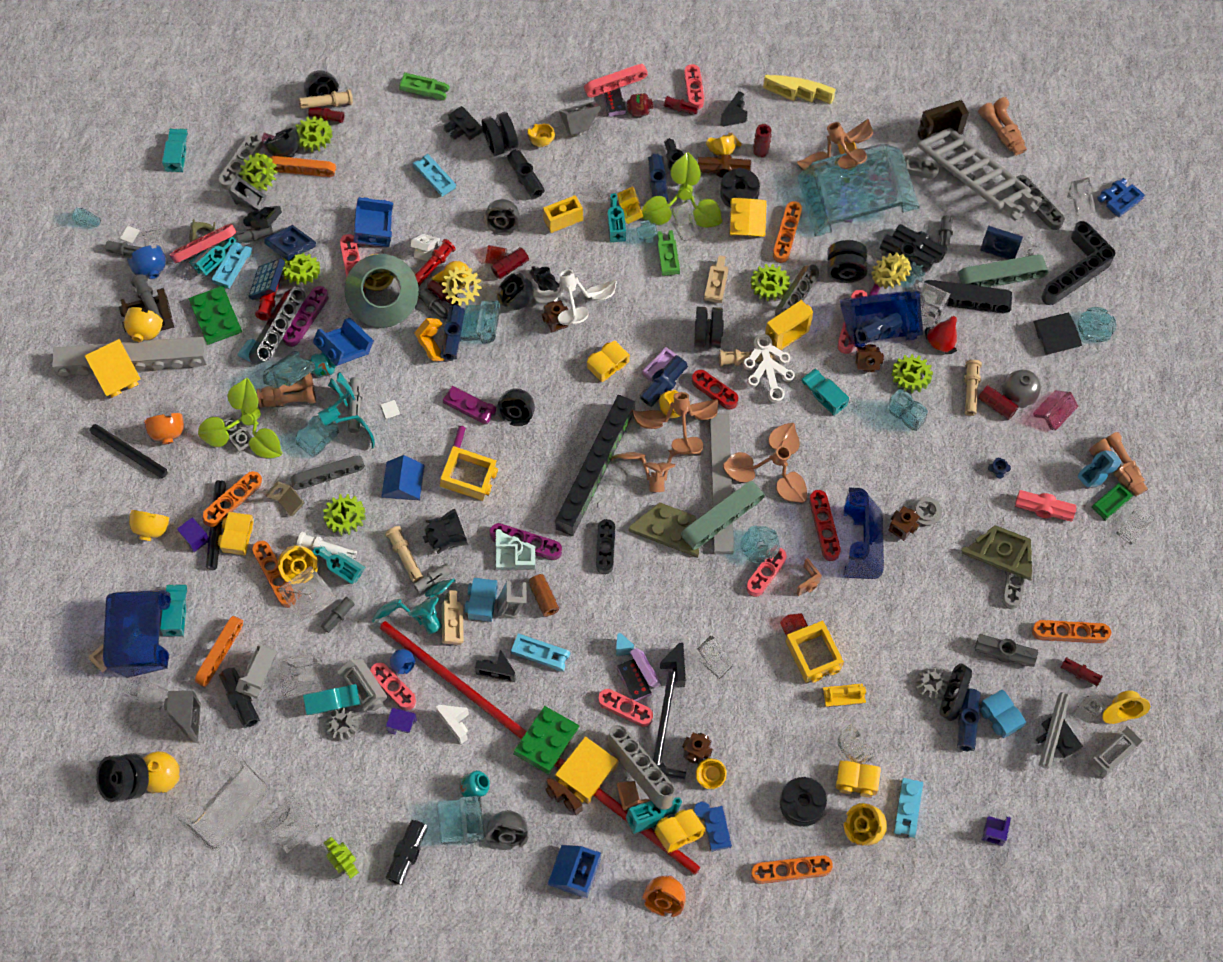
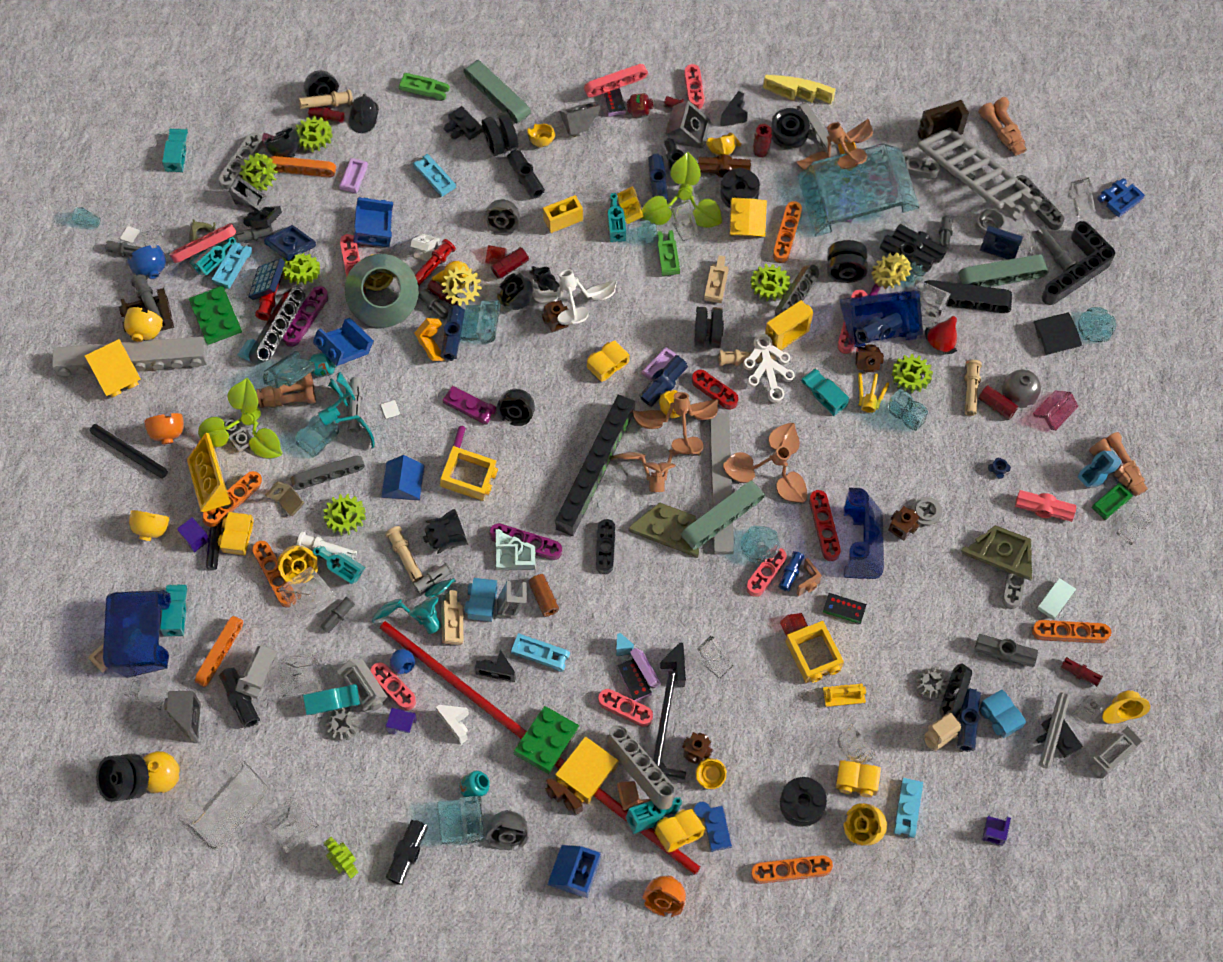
(207, 476): none -> yellow slope
(353, 175): none -> lavender tile
(363, 114): none -> black piece
(497, 91): none -> sand green beam
(688, 125): none -> flat silver slope
(790, 128): none -> black wheel
(791, 571): none -> blue pin
(817, 130): none -> light grey beam
(844, 608): none -> black tile
(869, 402): none -> yellow plant
(942, 732): none -> tan brick
(990, 217): none -> light grey hat
(1056, 599): none -> light aqua slope
(1060, 255): none -> dark grey pin

